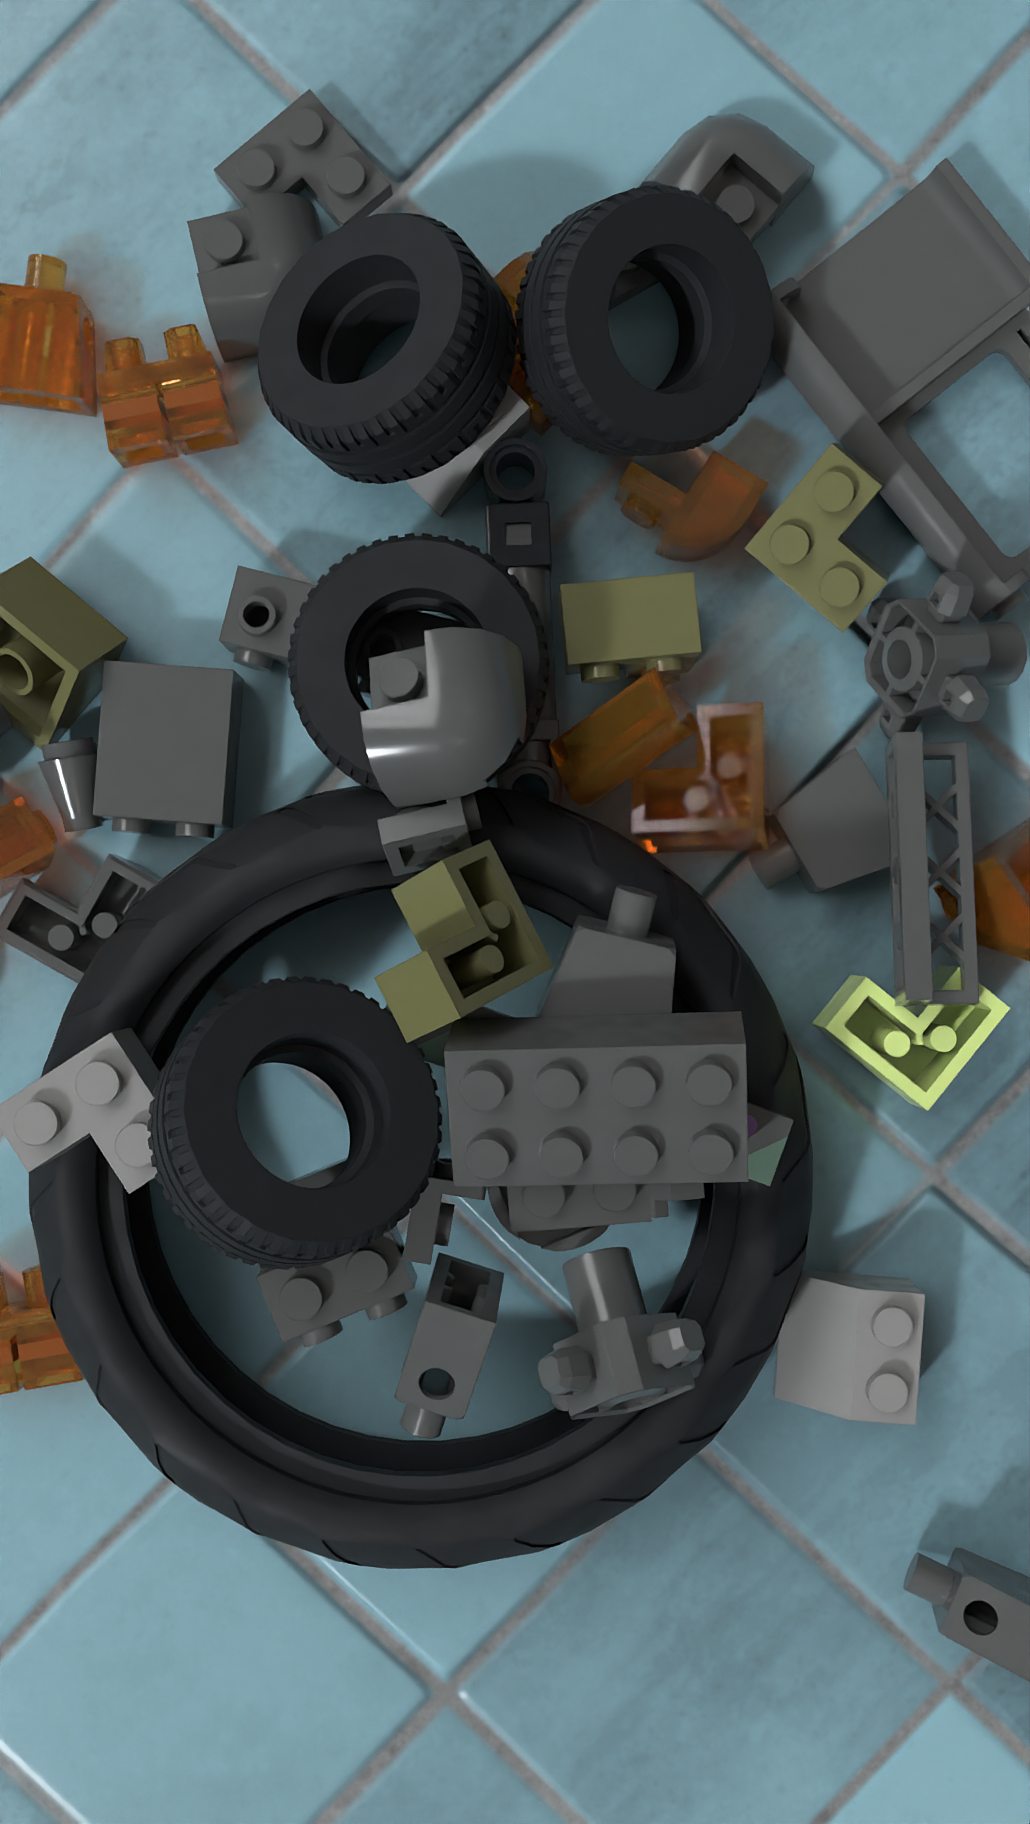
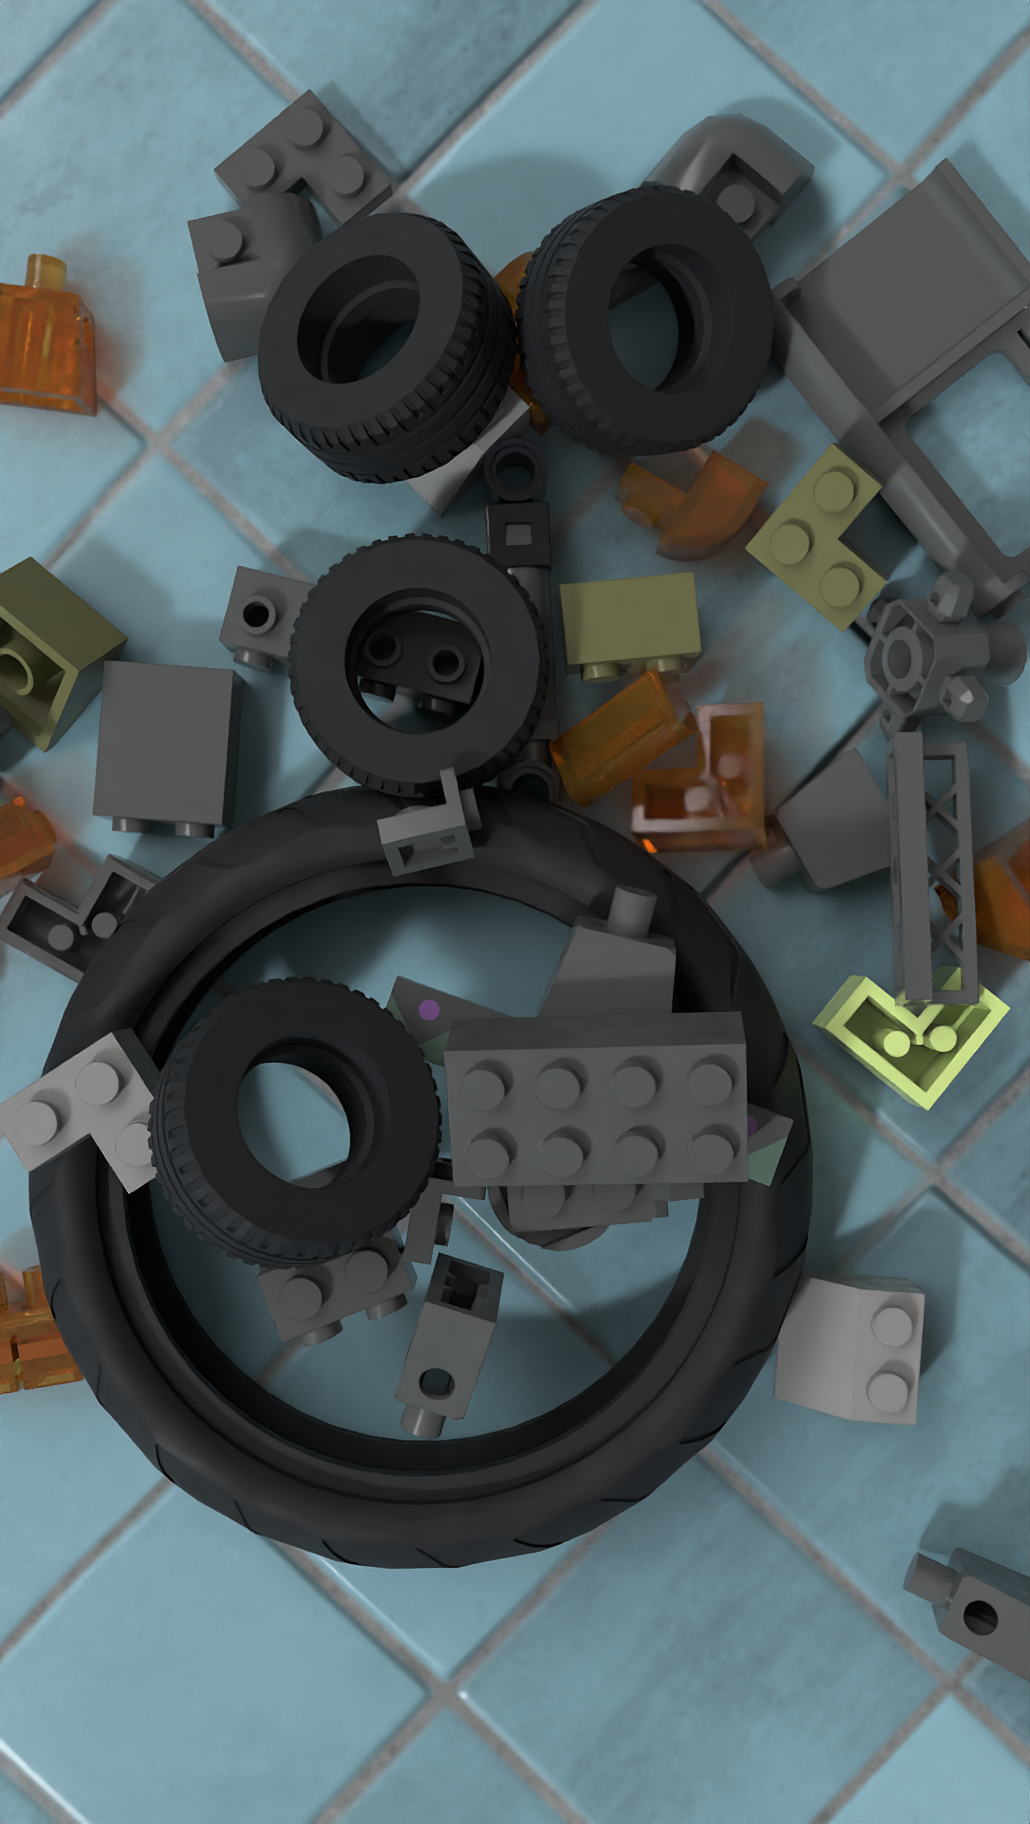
(70, 775): dark grey cone -> none
(136, 392): clear orange hips -> none
(444, 714): dark grey brick -> none
(470, 938): olive brick -> none
(621, 1353): dark grey piece -> none

